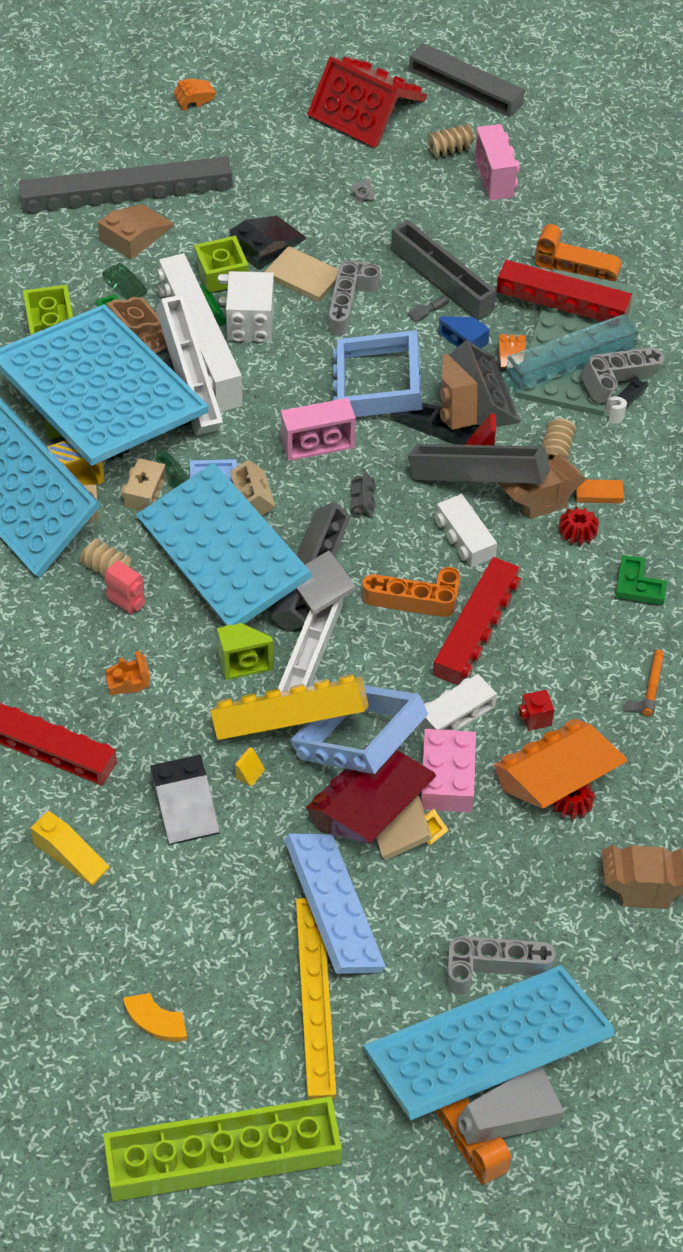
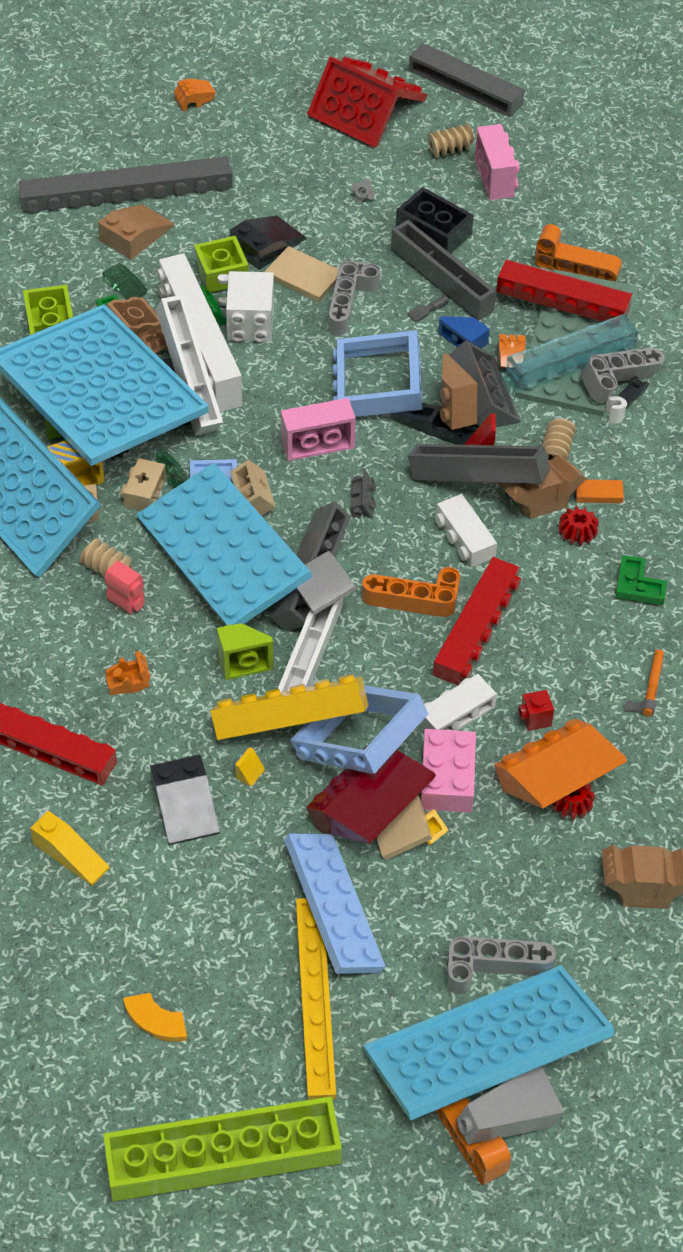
(437, 218): none -> black brick

